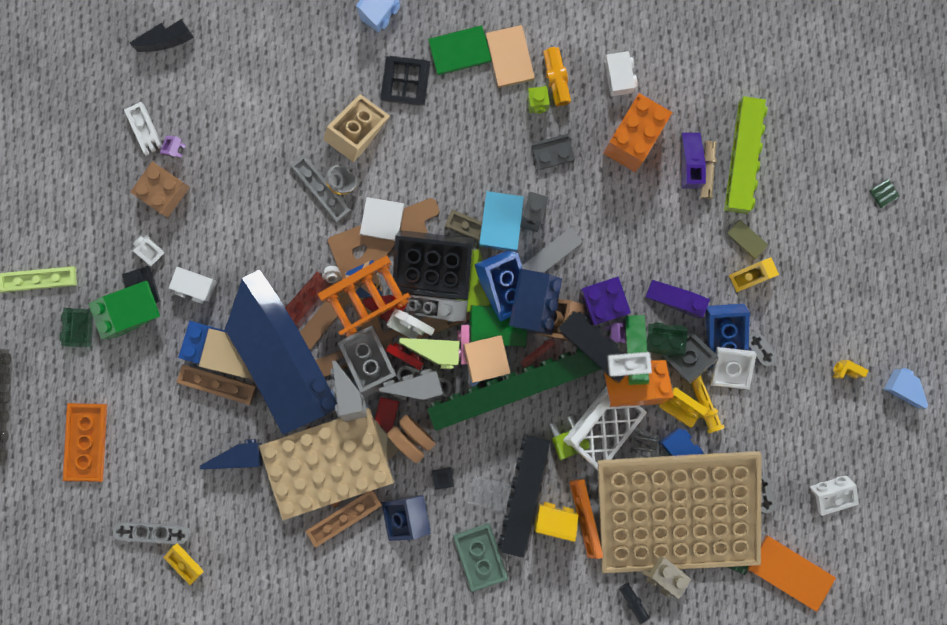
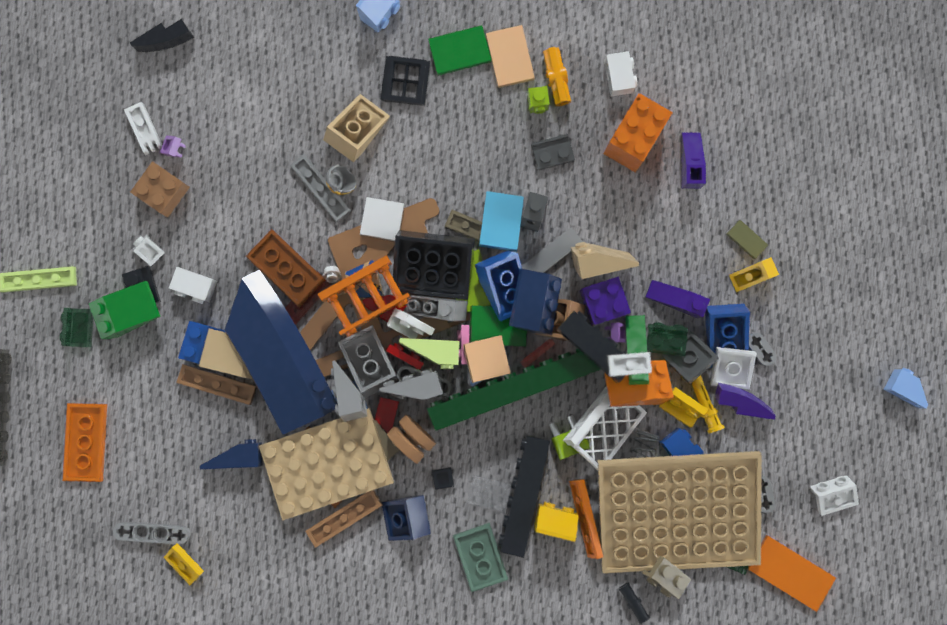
(285, 268): none -> dark orange tile
(596, 260): none -> tan slope
(710, 160): tan pin -> none
(743, 402): none -> dark purple slope
(745, 155): lime brick -> none
(853, 370): yellow bracket -> none
(884, 193): dark green piece -> none

